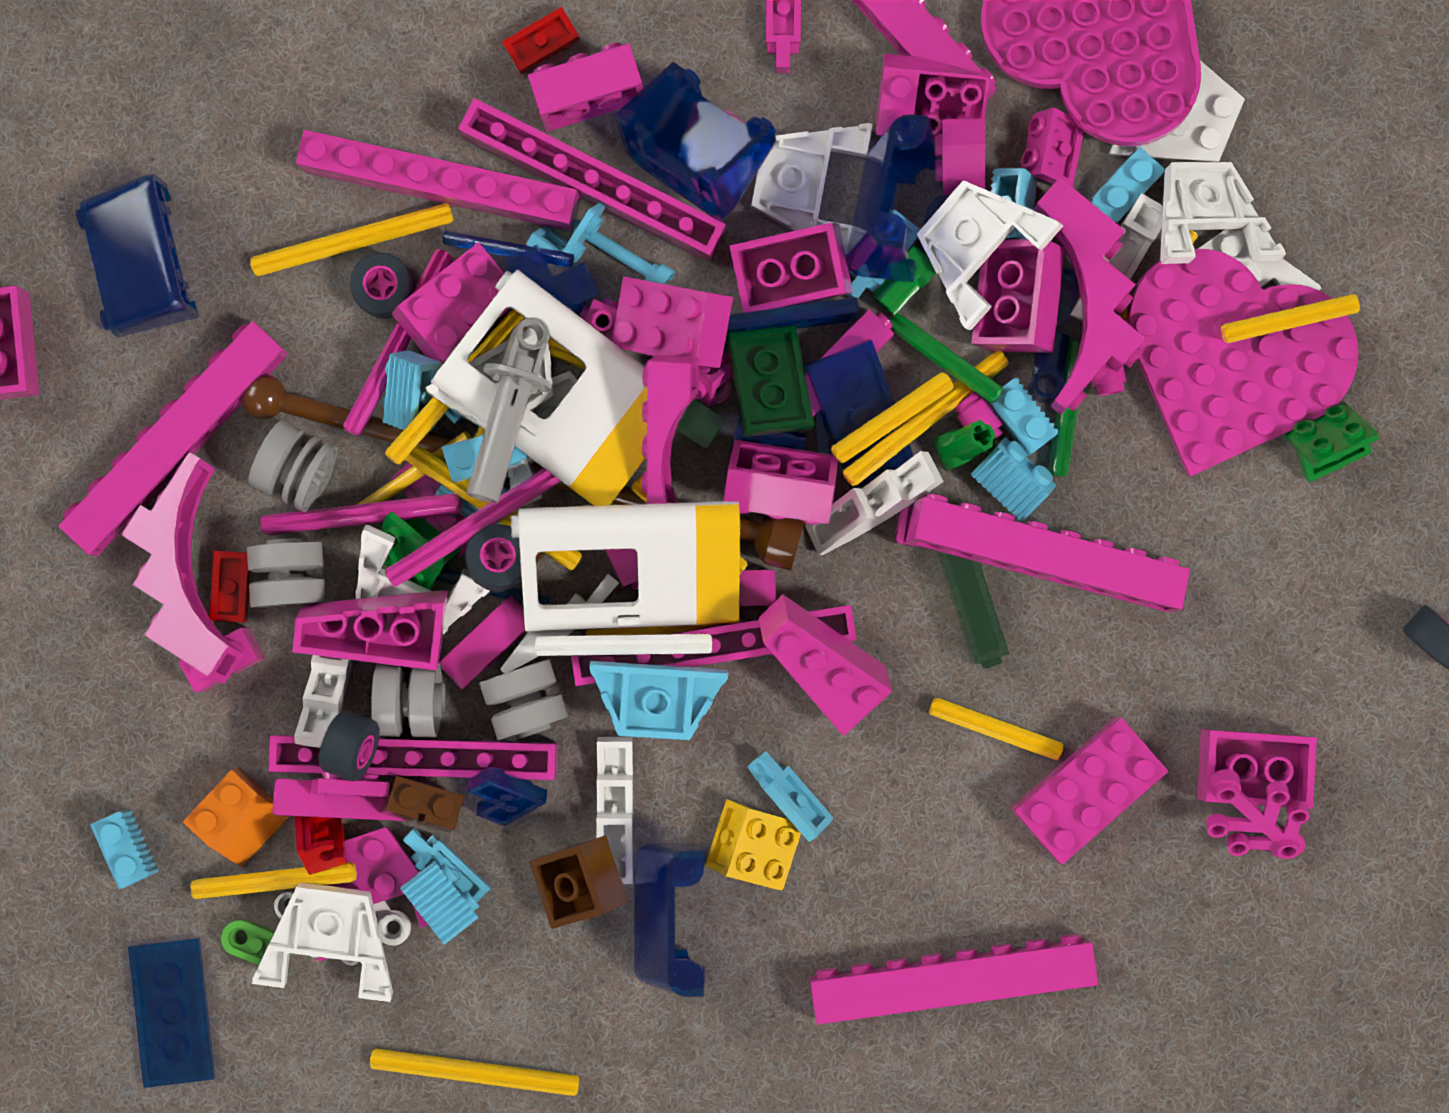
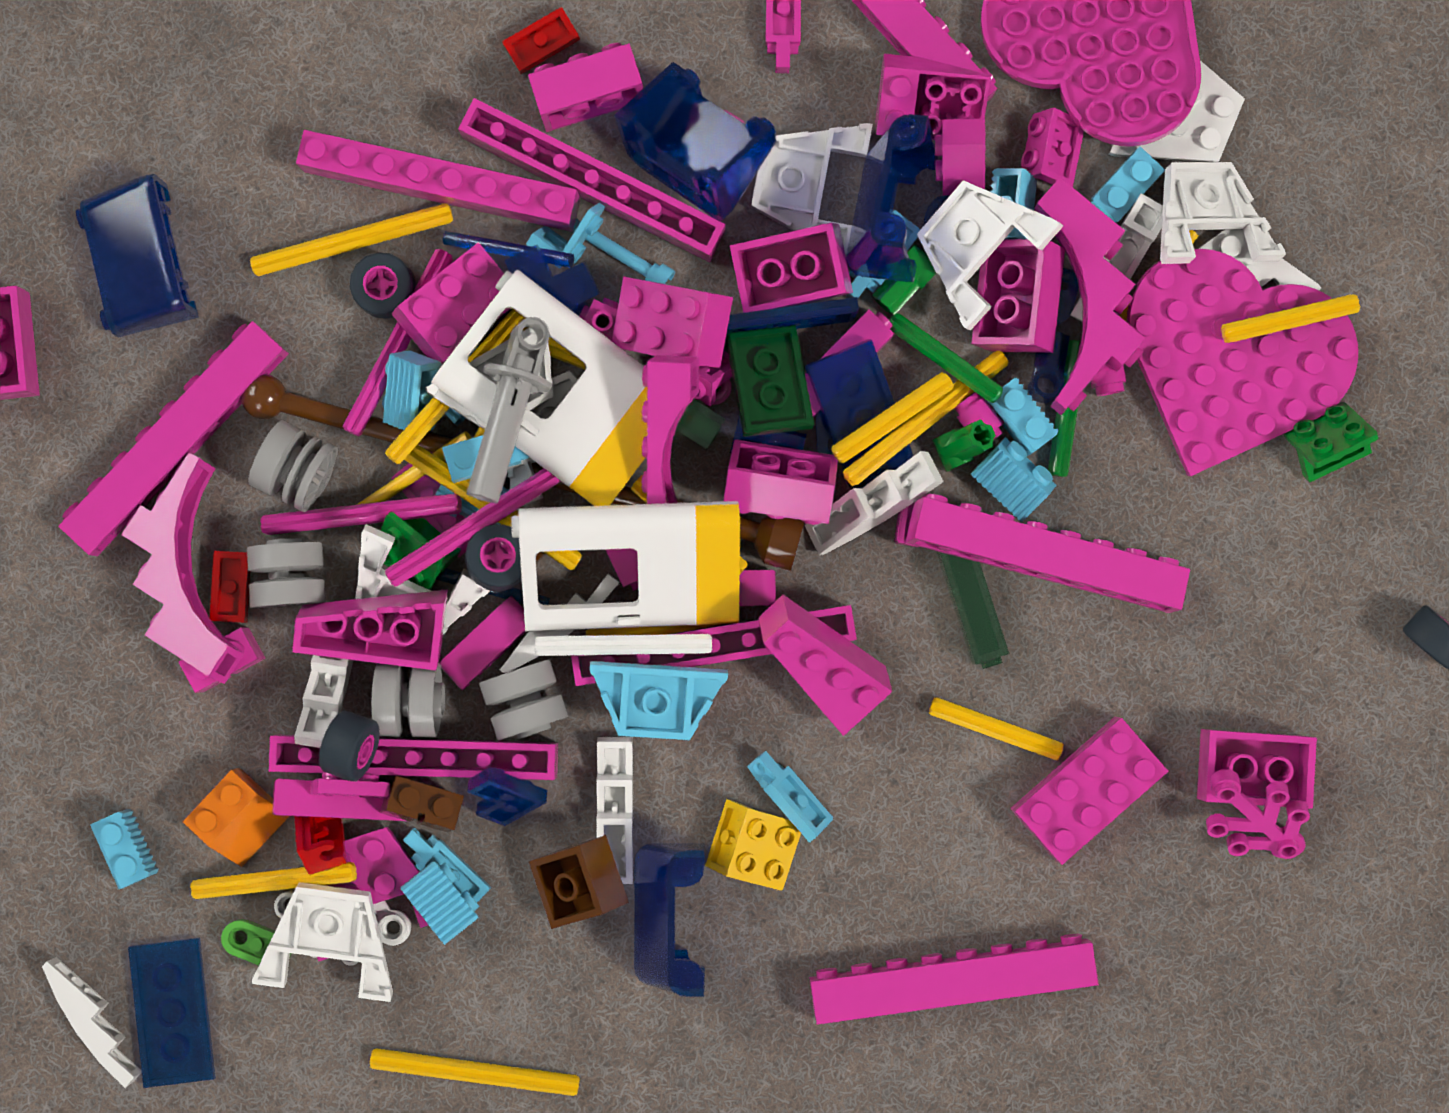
(83, 1011): none -> white slope

